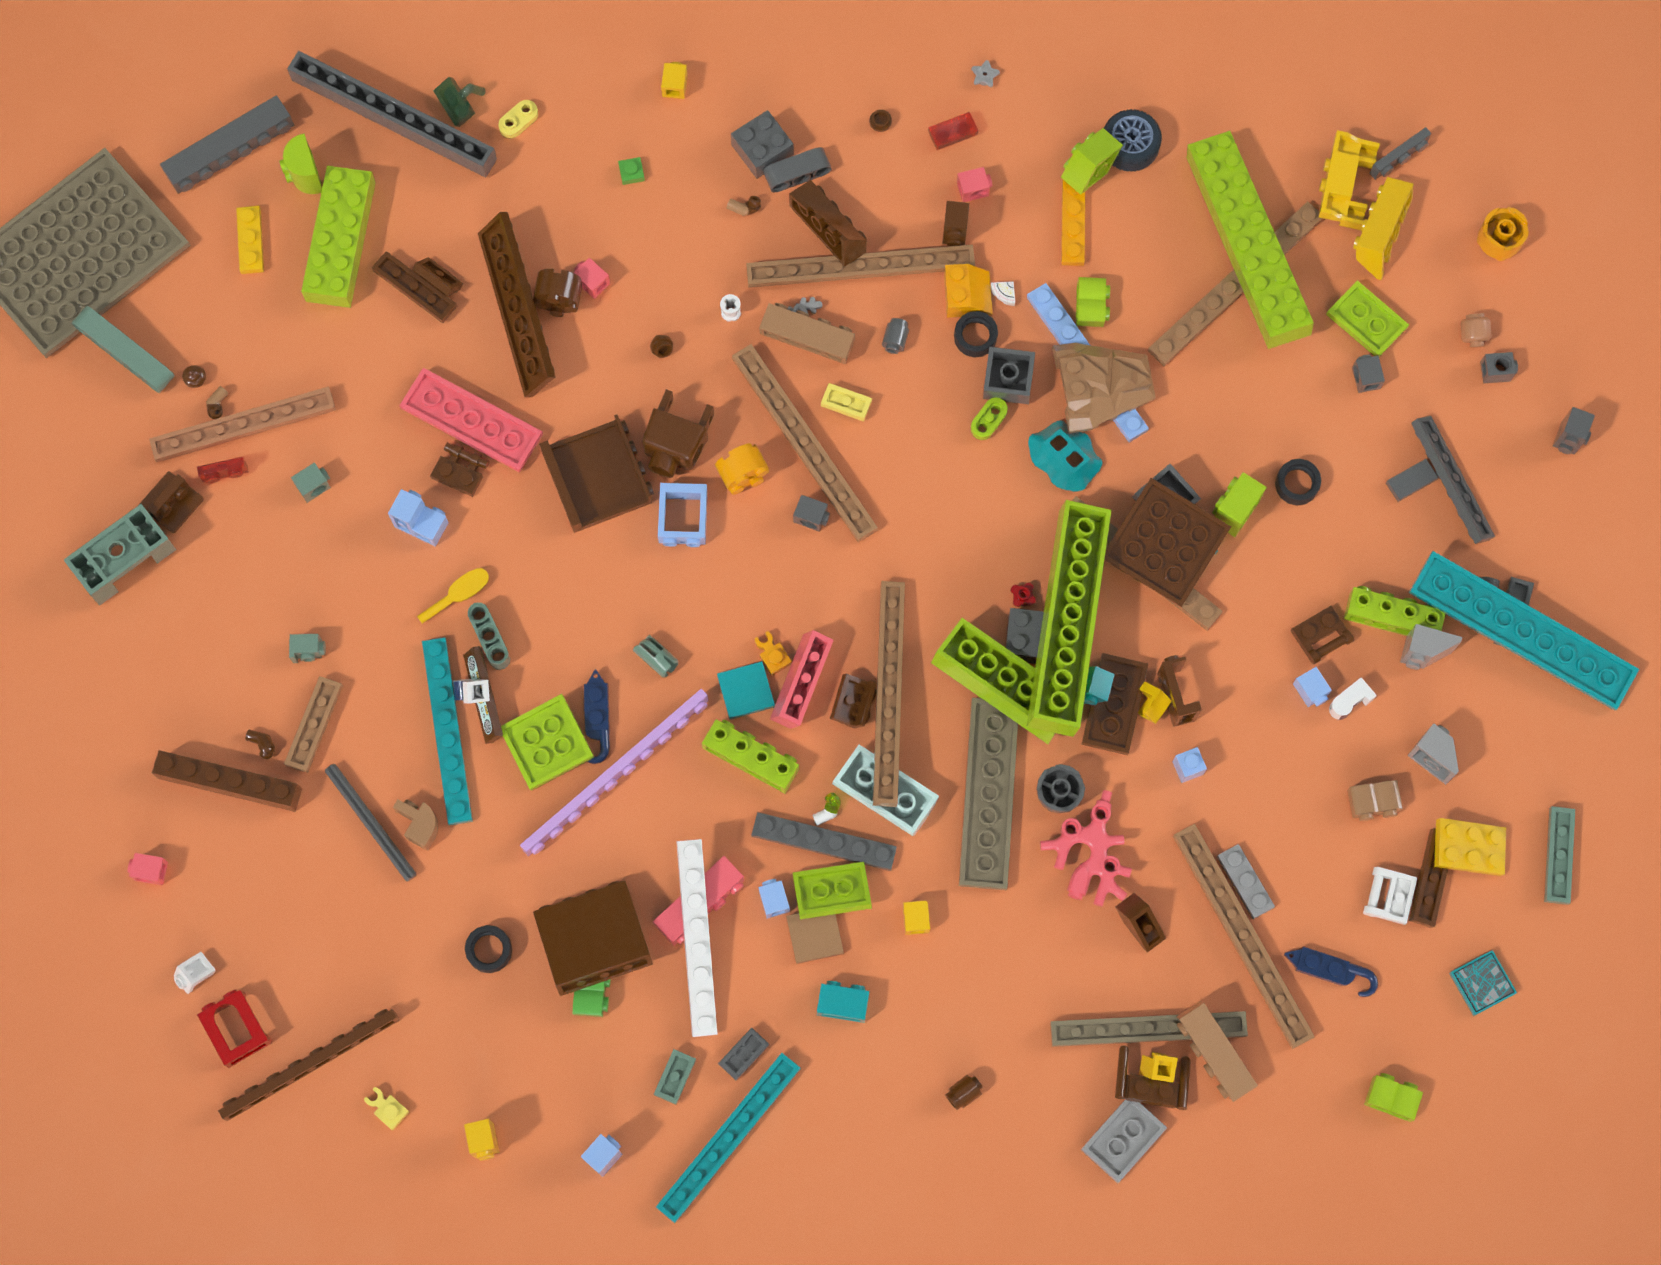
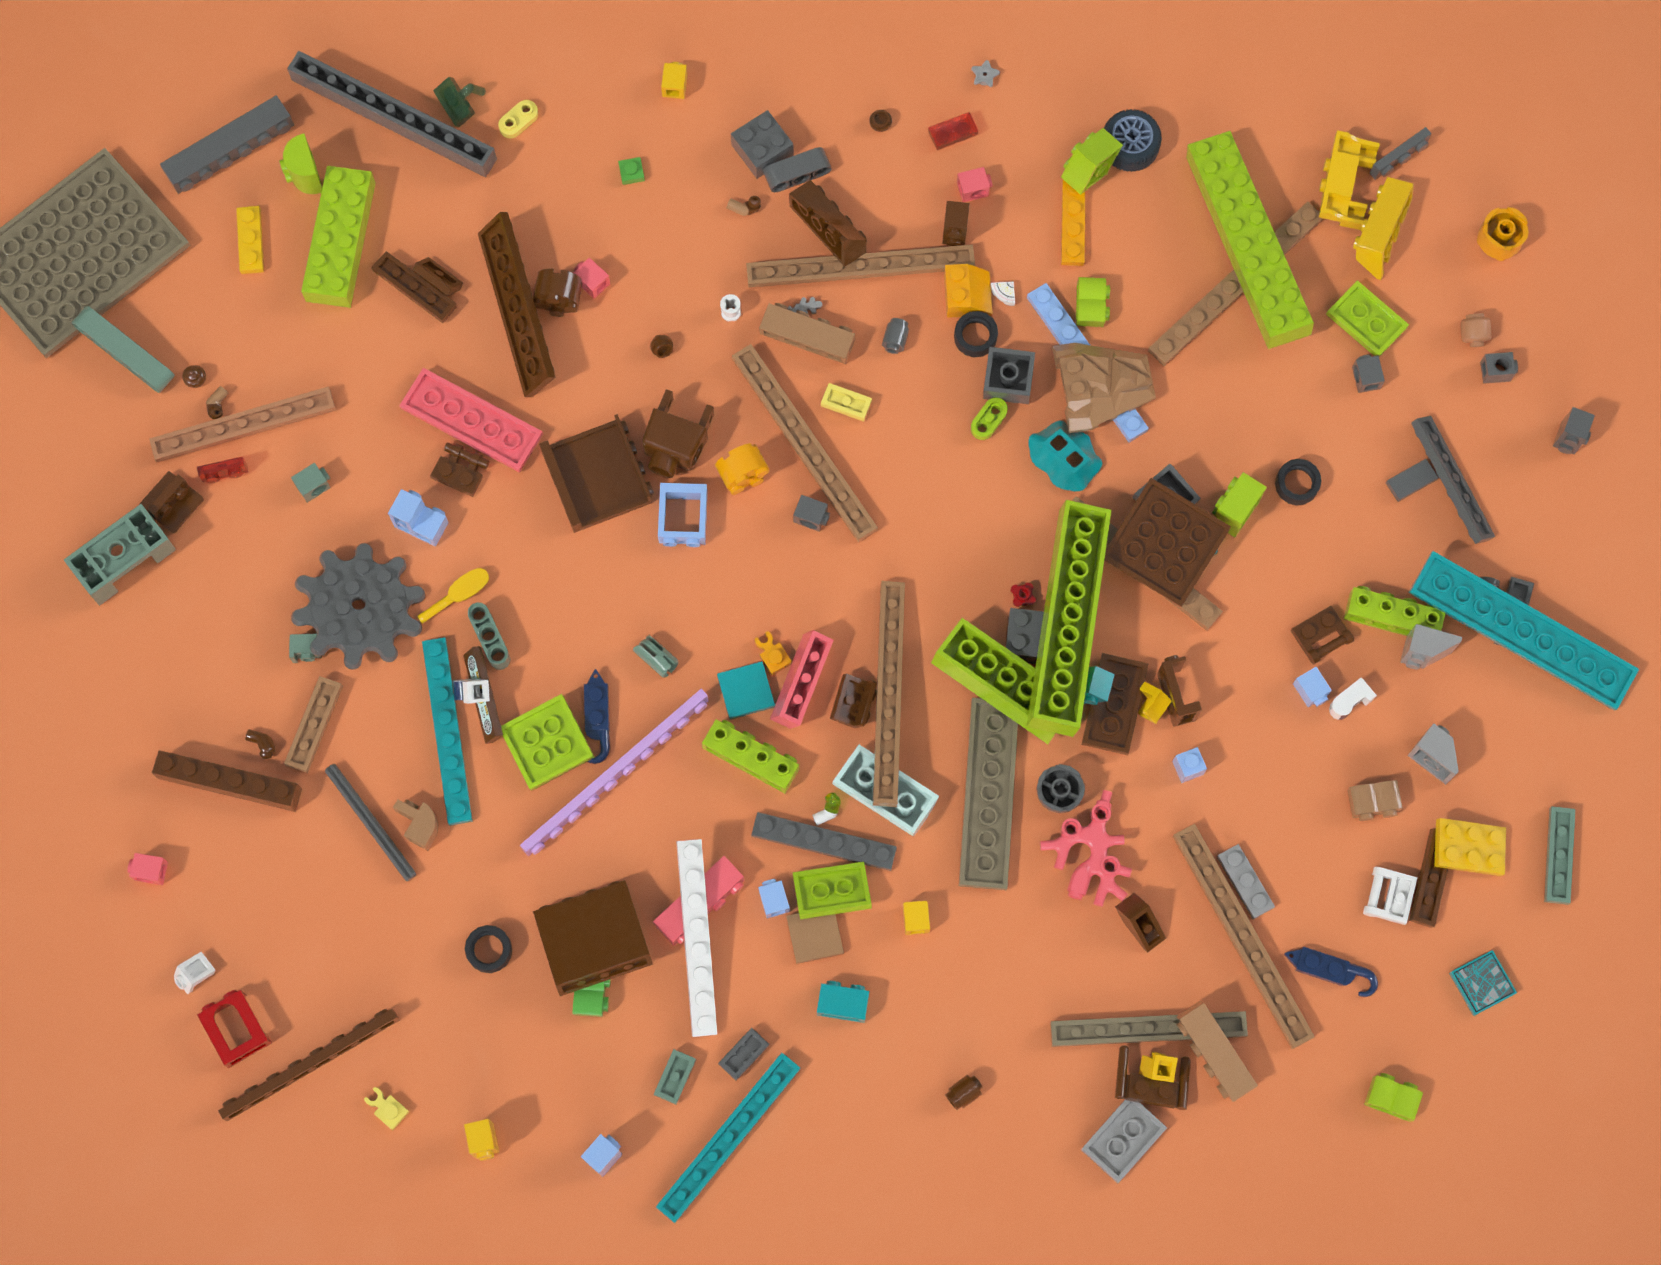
(352, 629): none -> dark grey plate

